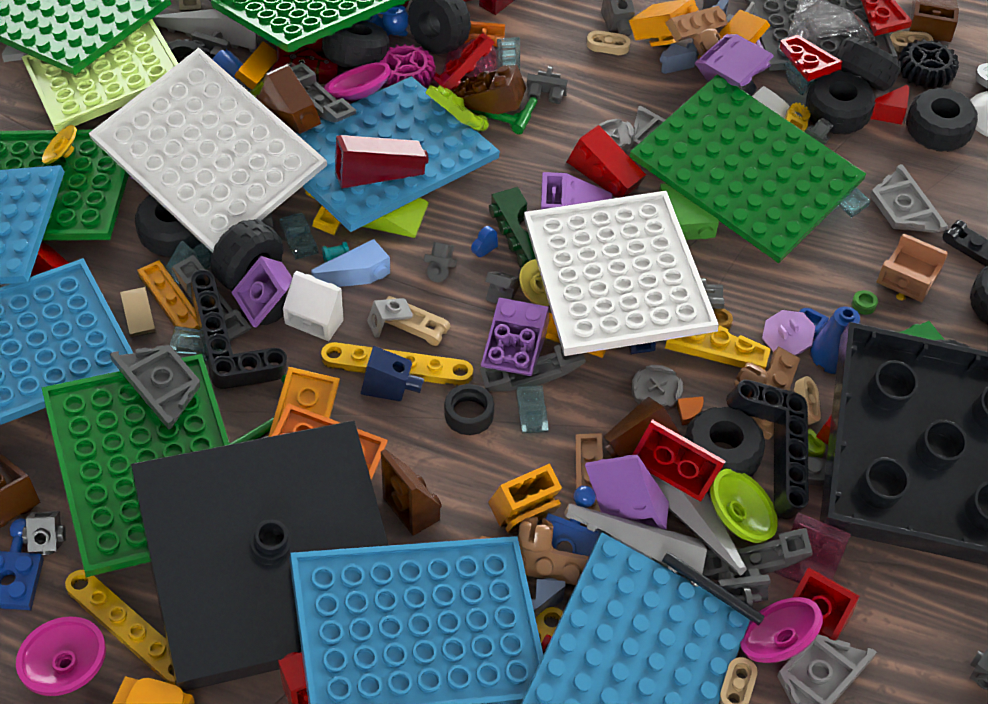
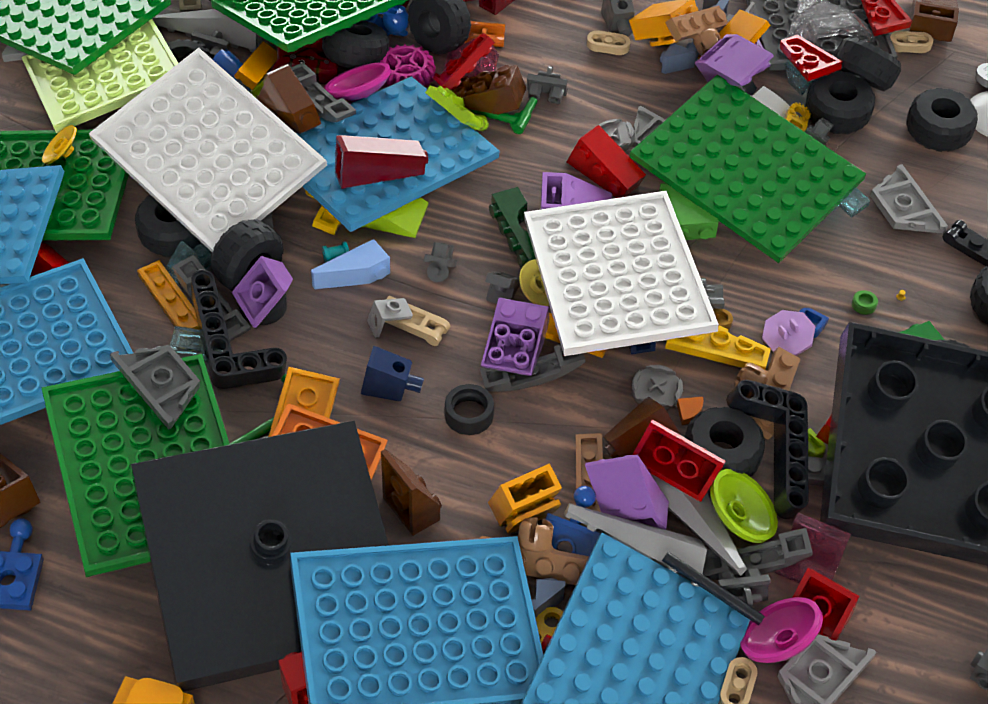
(44, 532): brick -> none
(54, 646): dark pink dish -> none
(122, 623): yellow plate -> none
(137, 311): tan slope -> none
(298, 236): clear light blue slope -> none
(313, 306): white slope -> none
(431, 368): yellow plate -> none
(486, 242): blue tile -> none
(501, 57): clear light blue slope -> none
(532, 409): clear light blue slope -> none
(809, 390): tan plate -> none
(826, 344): blue cone -> none
(892, 106): red slope -> none
(912, 268): nougat panel -> none
(928, 63): black gear -> none

